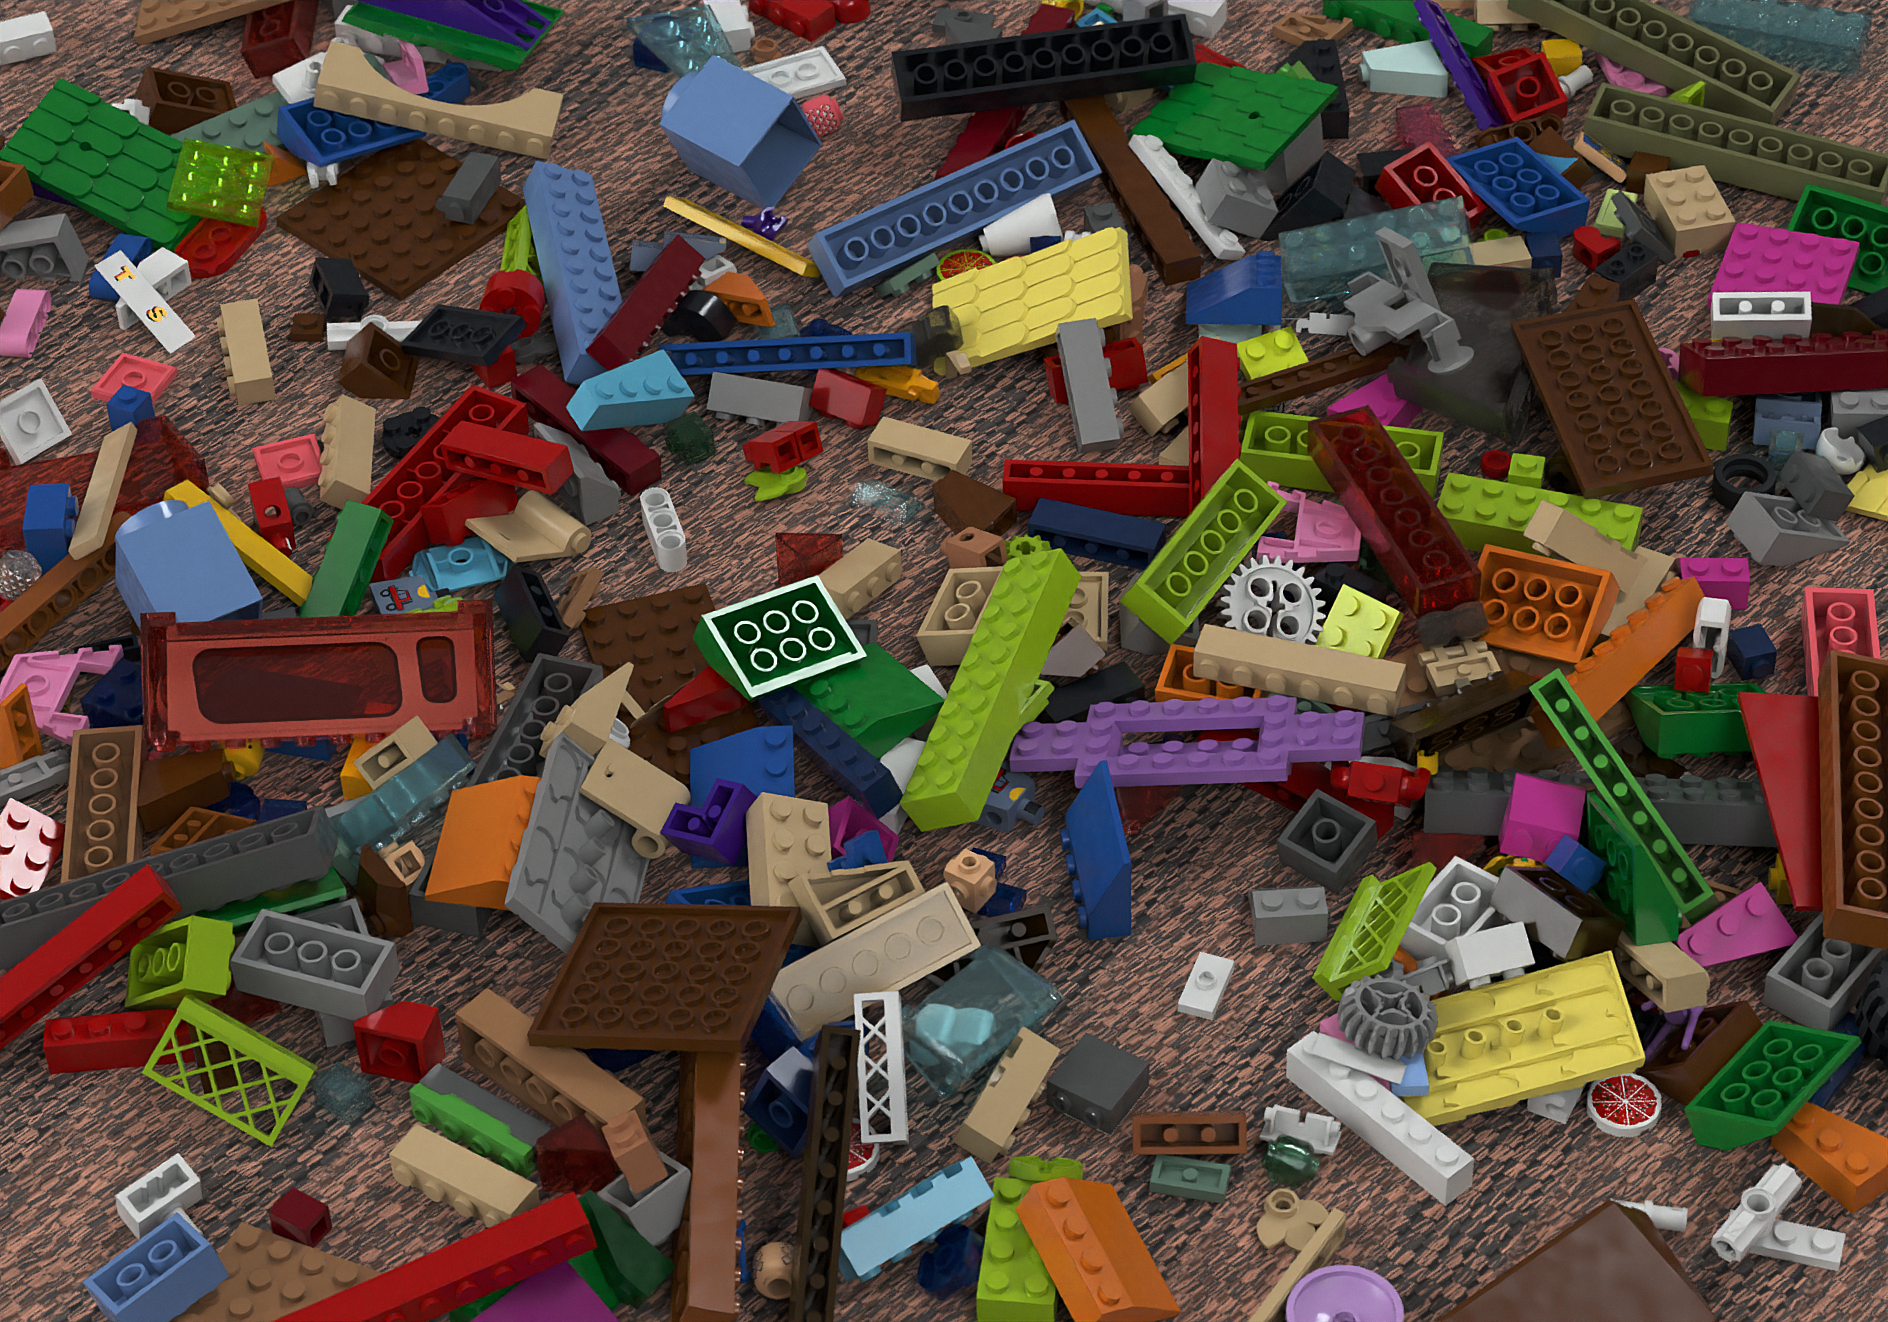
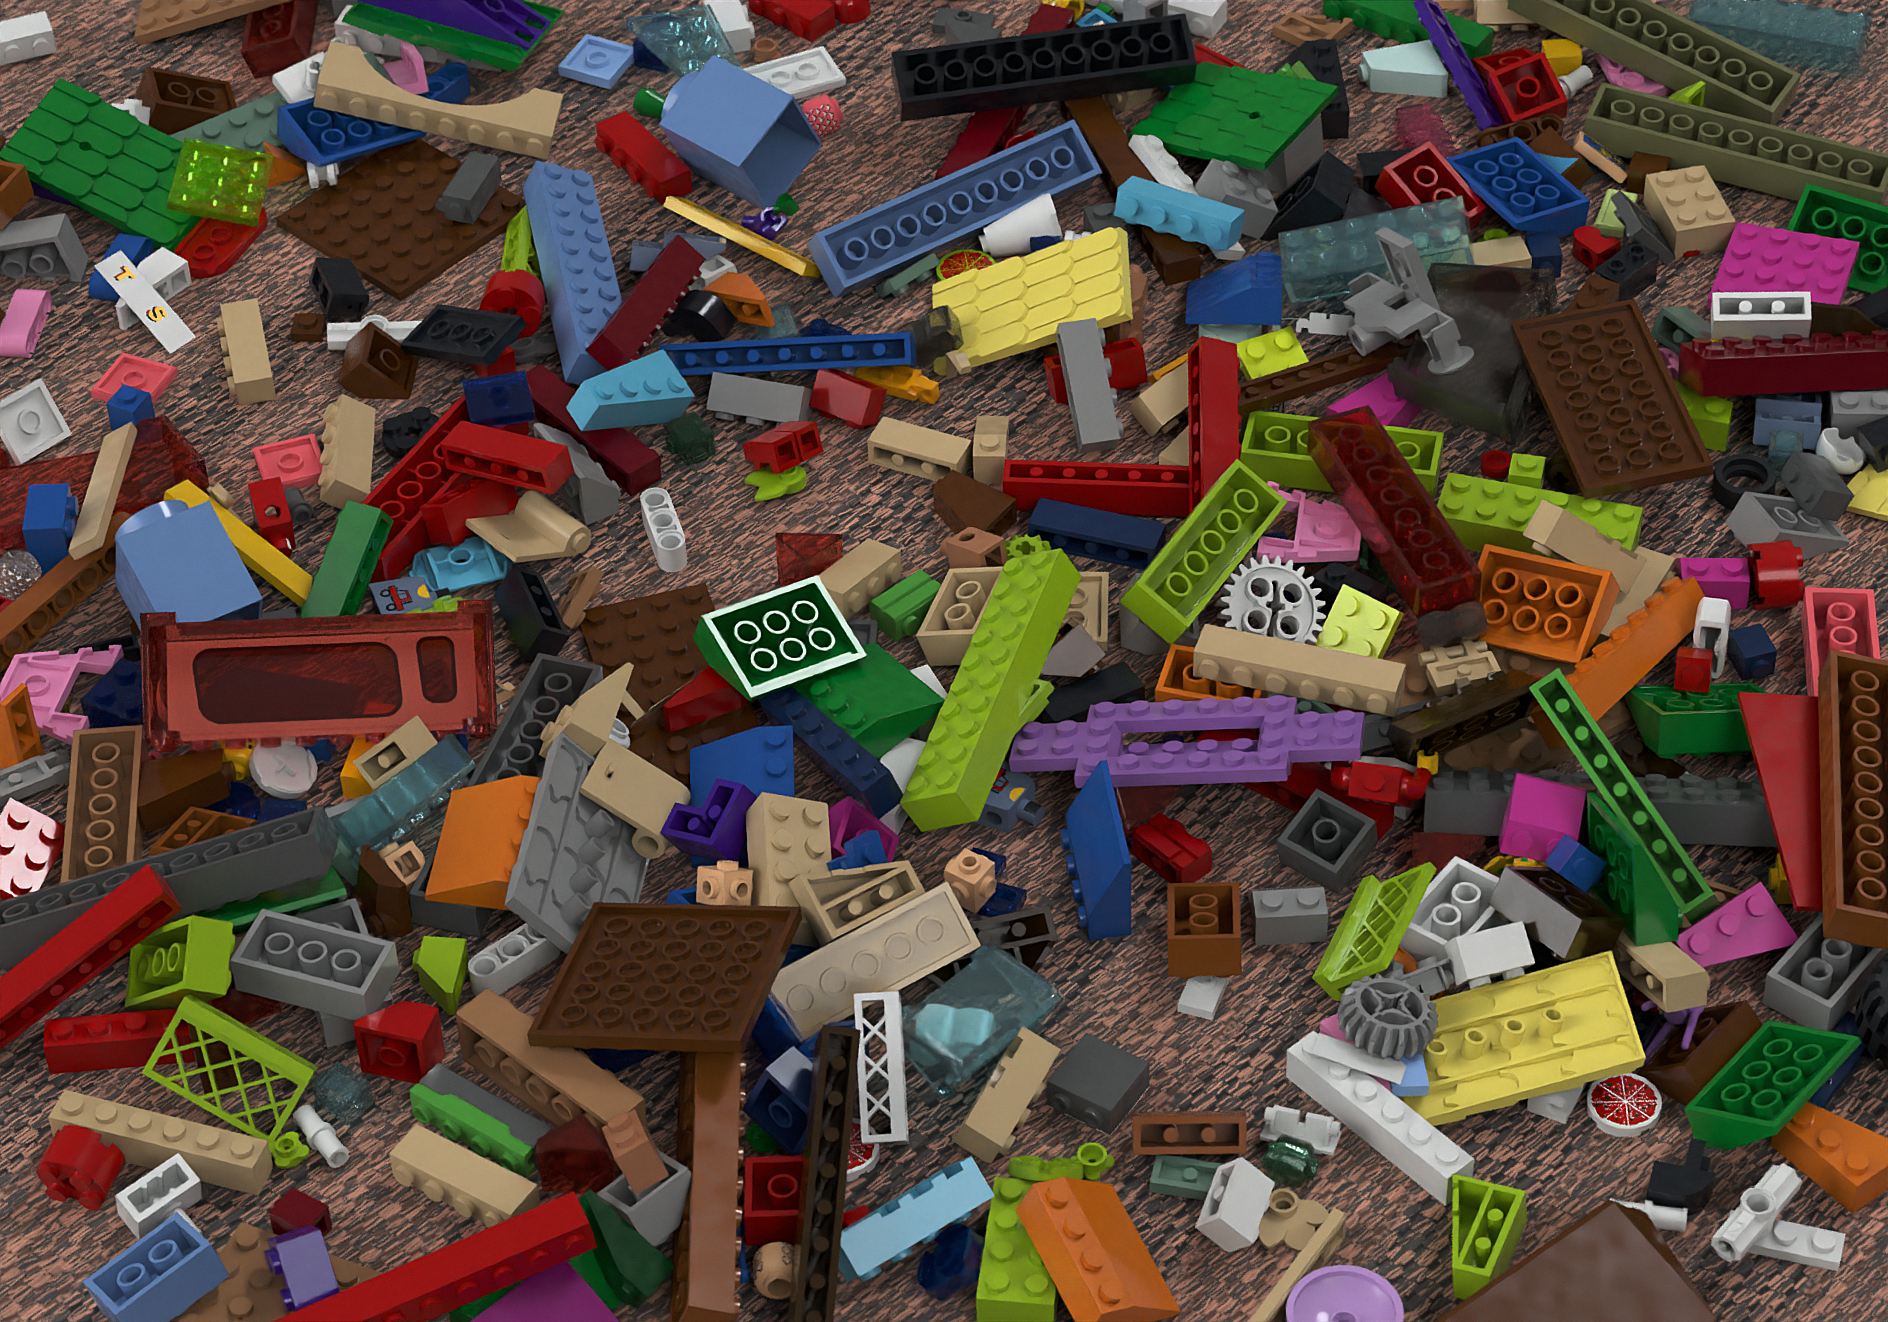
(79, 1167): none -> red brick
(153, 1138): none -> tan brick
(283, 770): none -> white tile
(292, 1156): none -> lime plate
(303, 1265): none -> brick
(321, 1136): none -> white pin
(442, 969): none -> lime slope
(499, 399): none -> clear blue plate
(510, 960): none -> white beam
(597, 61): none -> light blue plate
(643, 157): none -> red brick
(649, 103): none -> green cone
(724, 884): none -> light nougat brick
(772, 1198): none -> red brick
(786, 204): none -> green hand
(886, 502): clear light blue slope -> none
(905, 605): none -> bright green brick
(990, 448): none -> tan slope
(1097, 1153): none -> lime plate
(1171, 850): none -> red brick
(1179, 213): none -> medium azure brick
(1203, 929): none -> dark orange brick
(1235, 1205): none -> white brick
(1484, 1231): none -> lime wedge
(1679, 326): none -> sand green brick
(1680, 1185): none -> black brick
(1775, 574): none -> red brick

